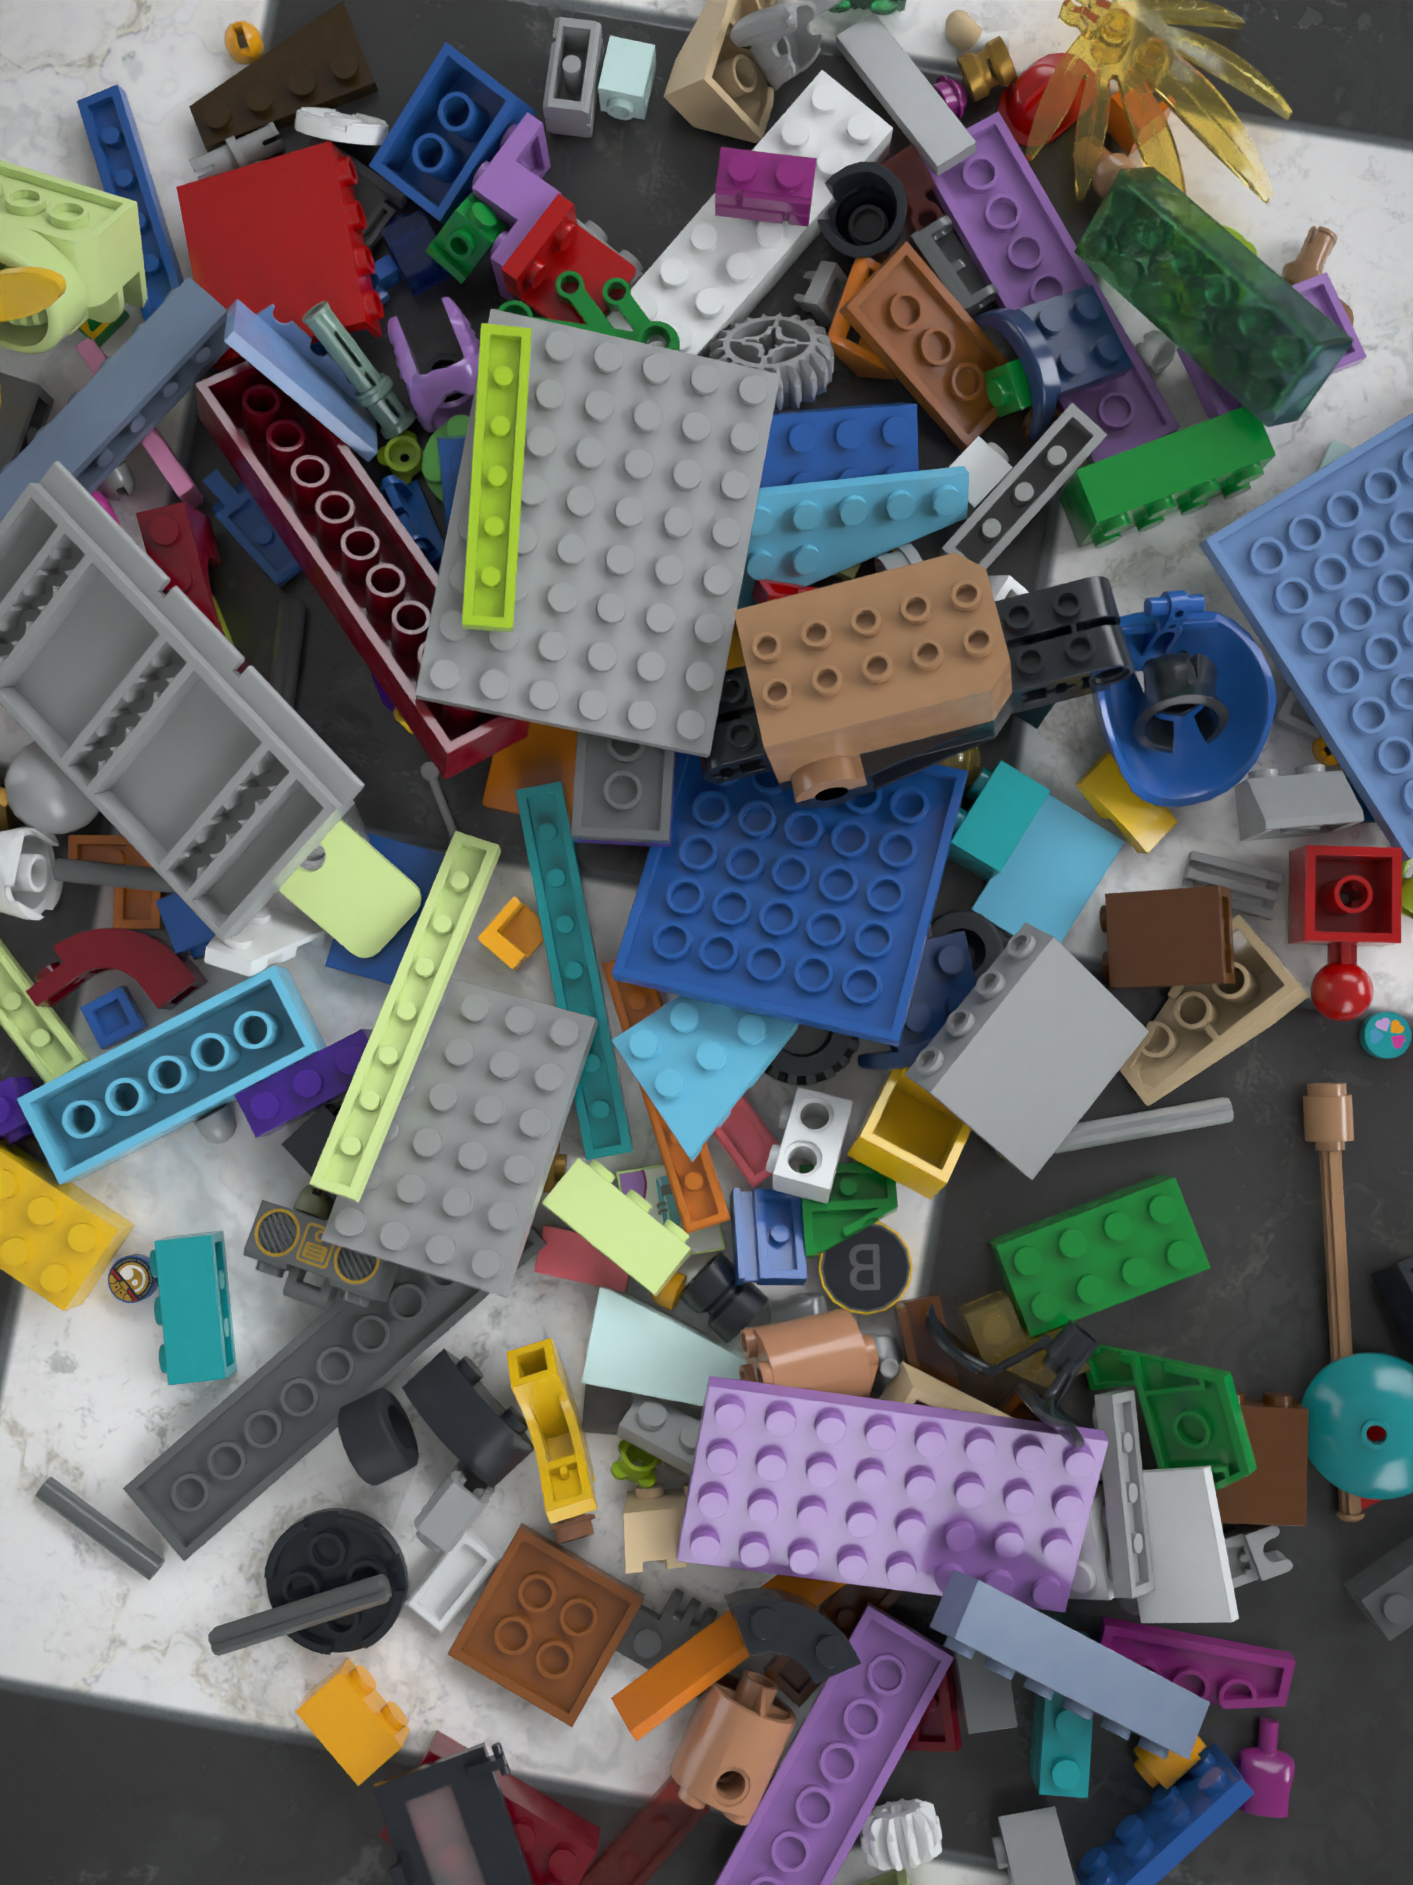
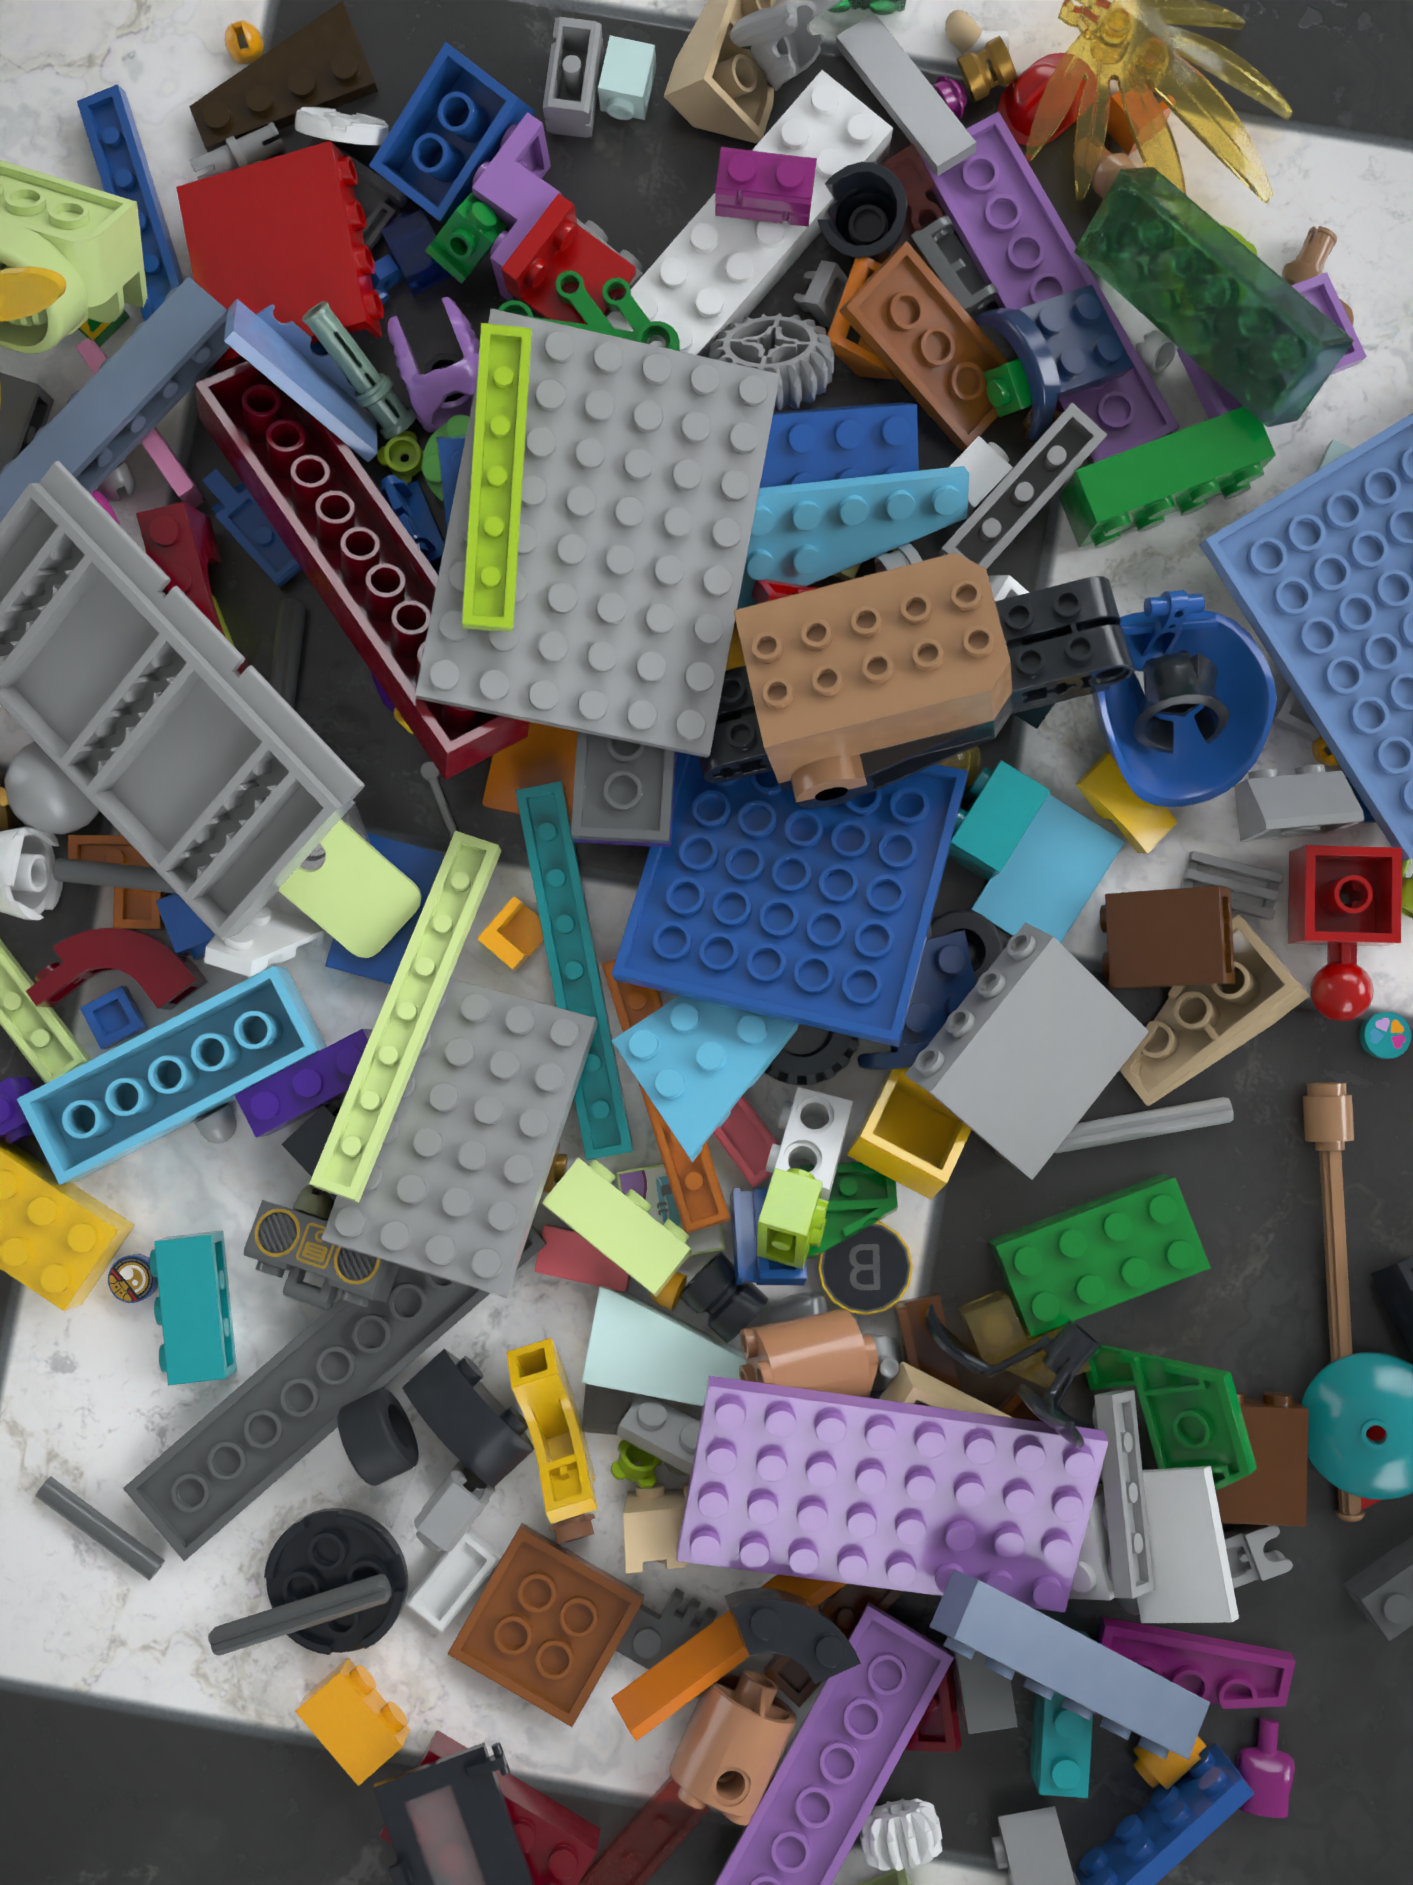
(791, 1217): none -> lime brick

